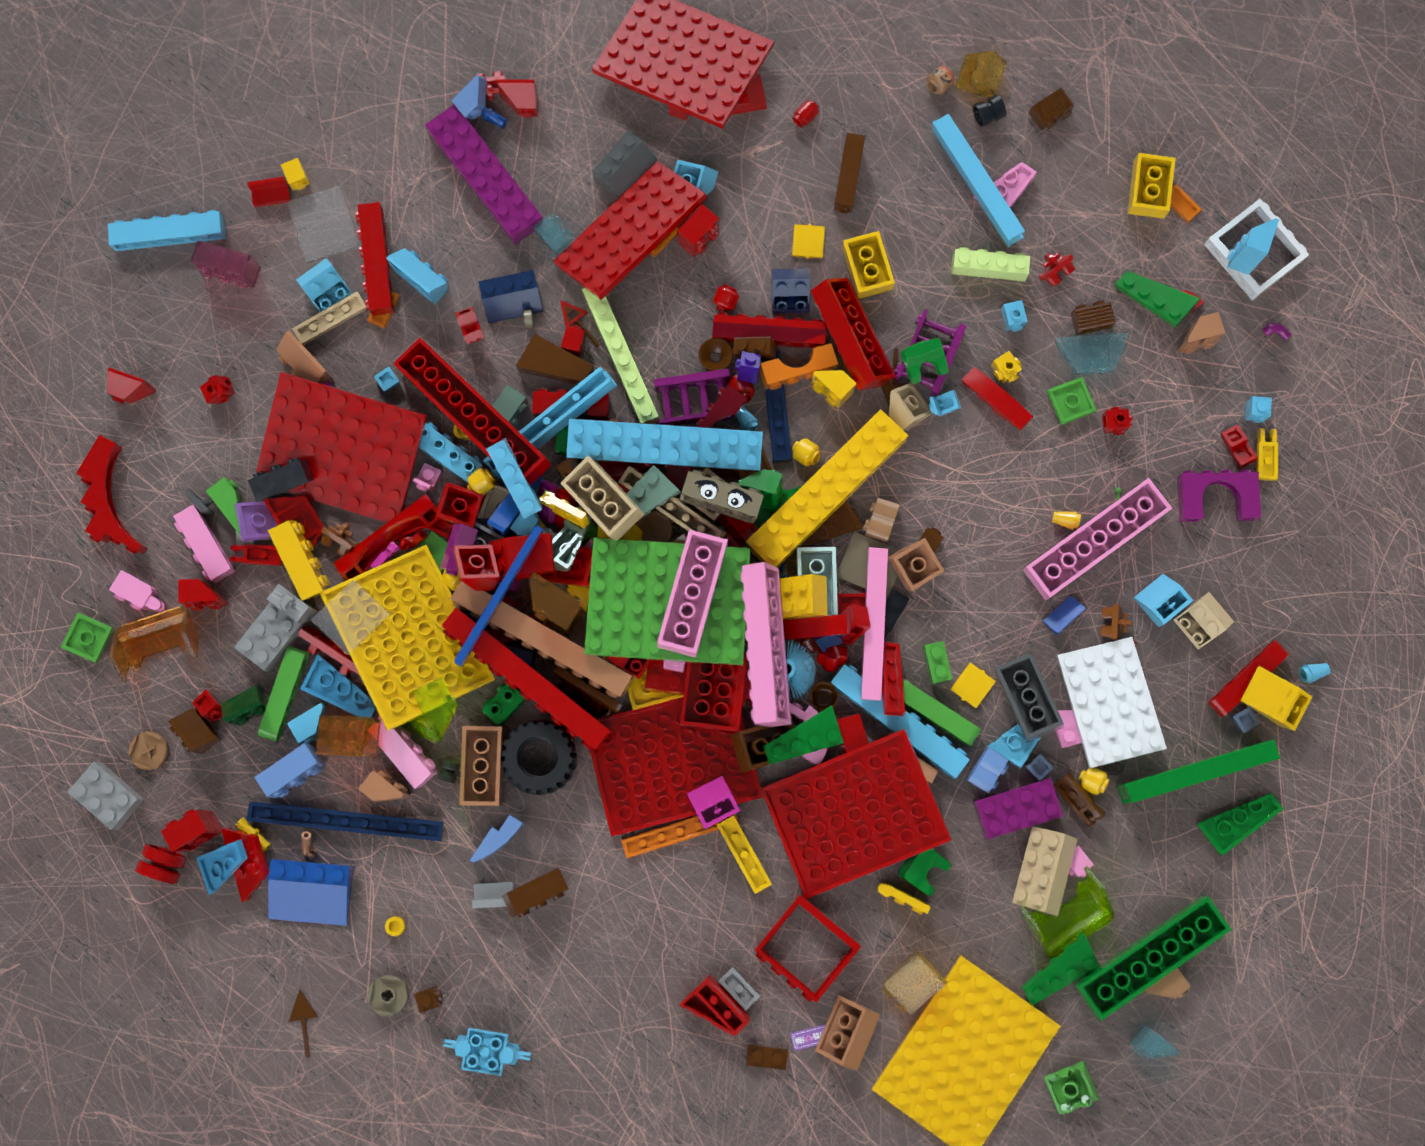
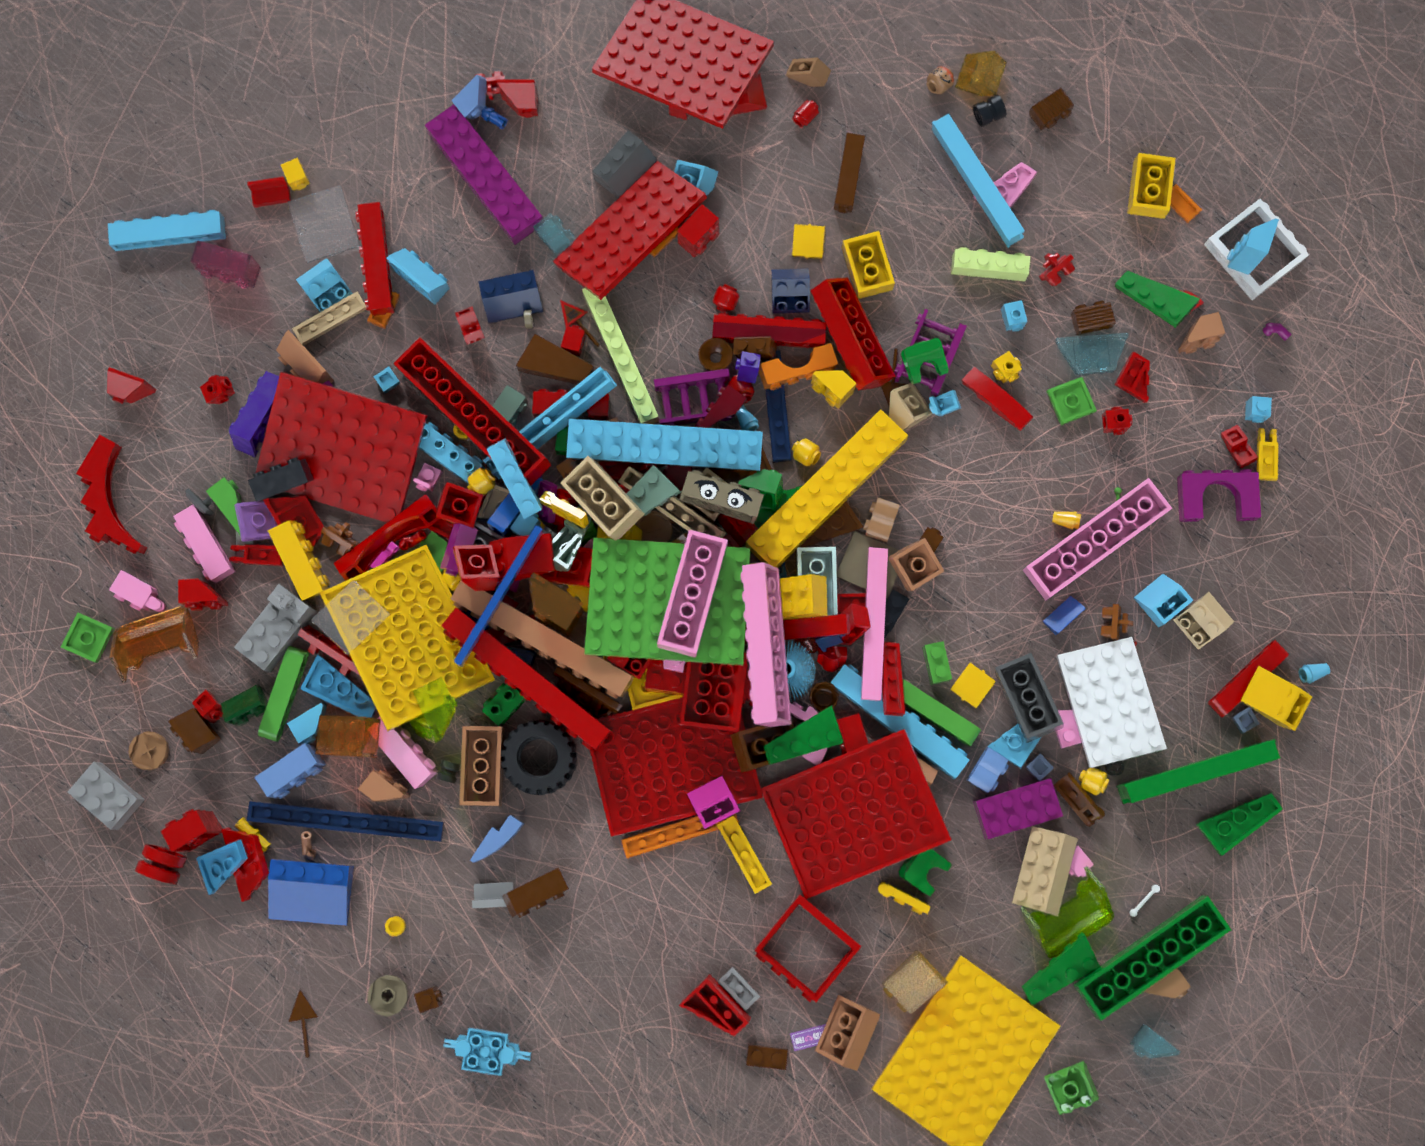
(254, 416): none -> dark purple wedge
(809, 71): none -> medium nougat slope
(1135, 377): none -> red wing
(1154, 889): none -> white hinge

